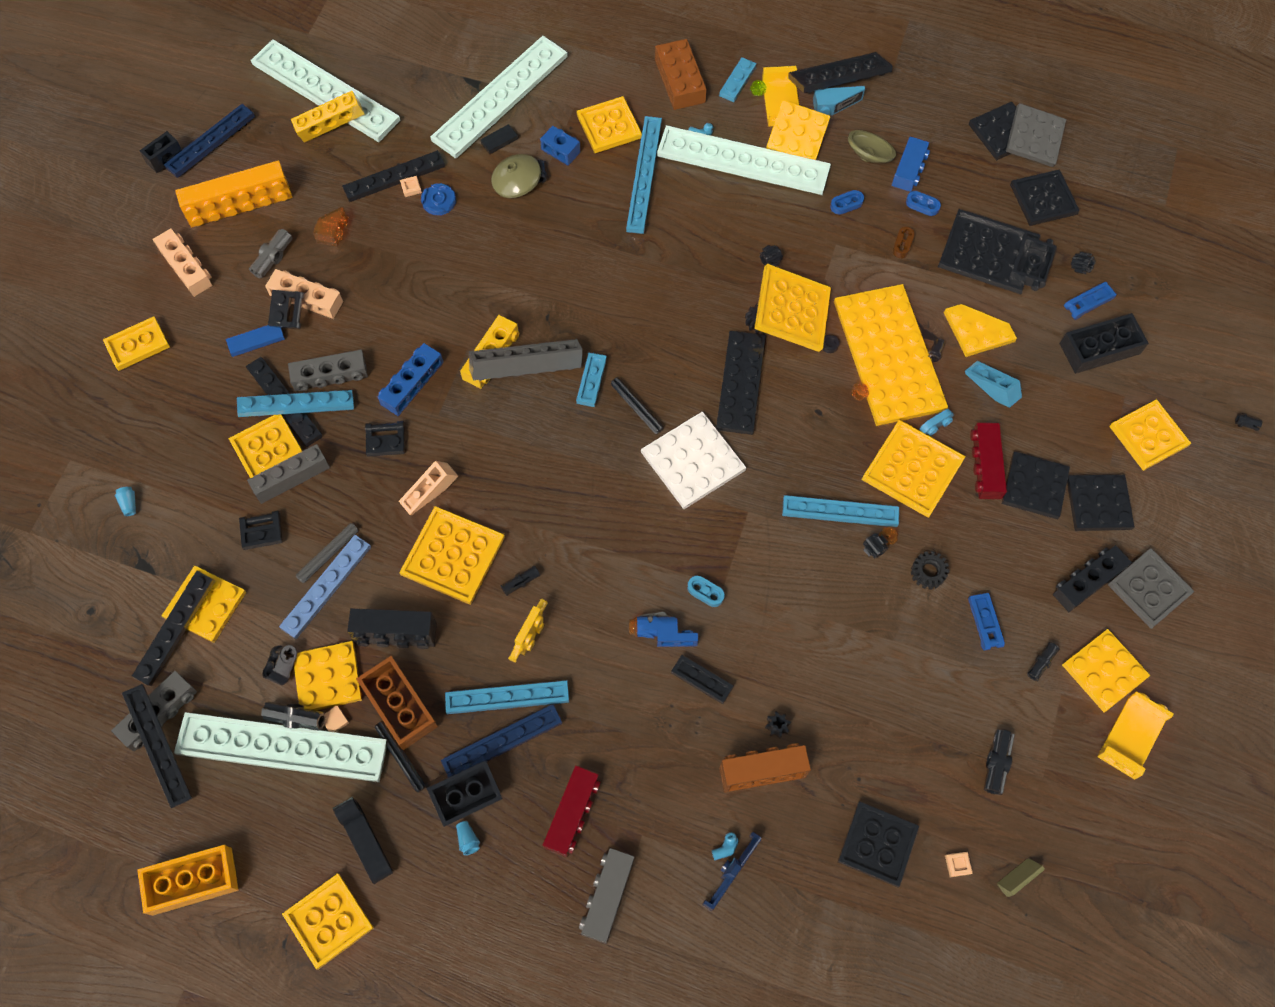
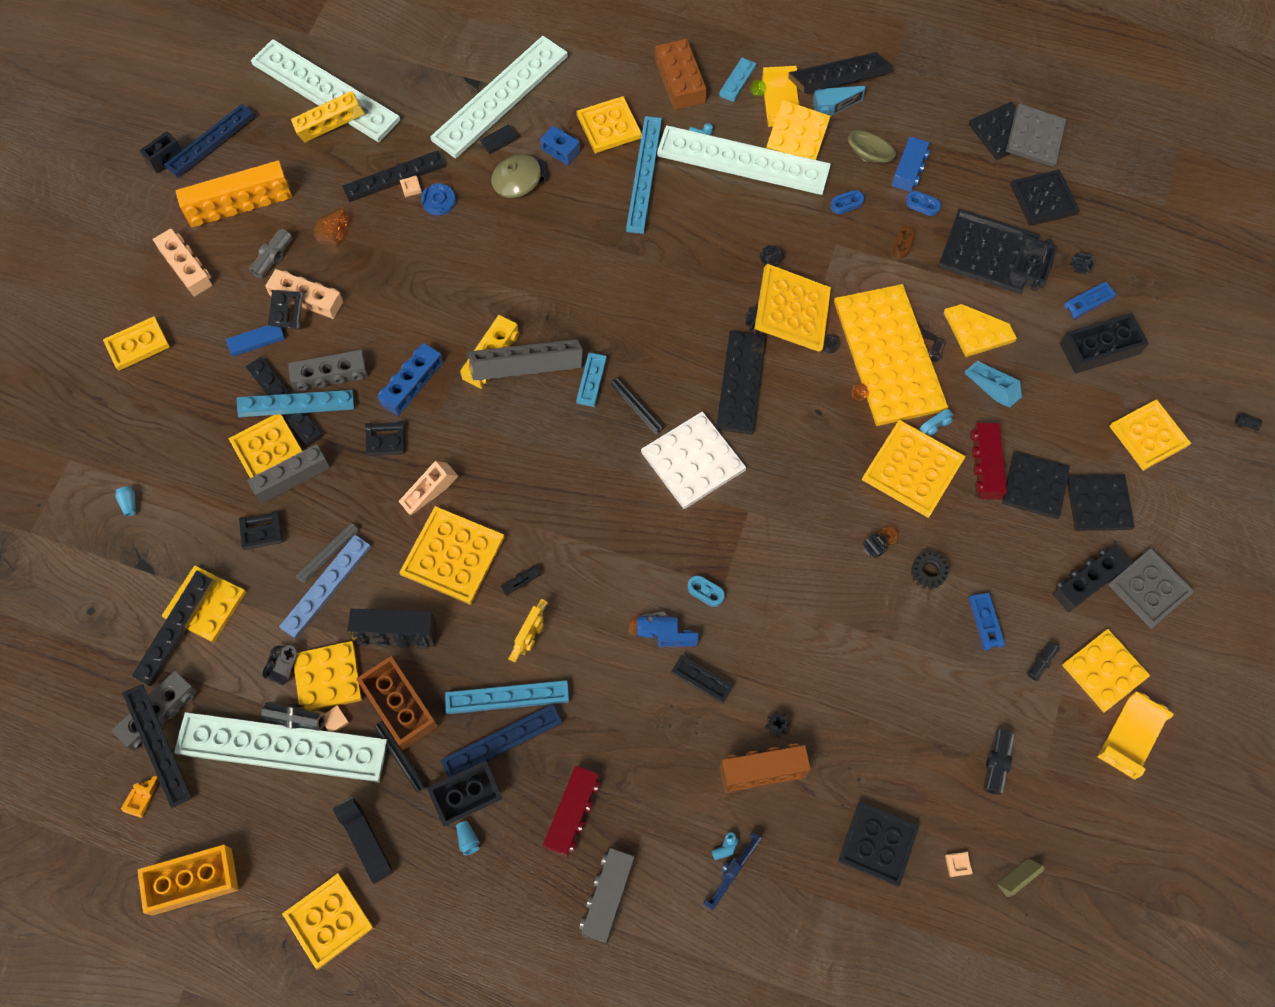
(140, 797): none -> light orange slope
(840, 511): dark azure plate -> none

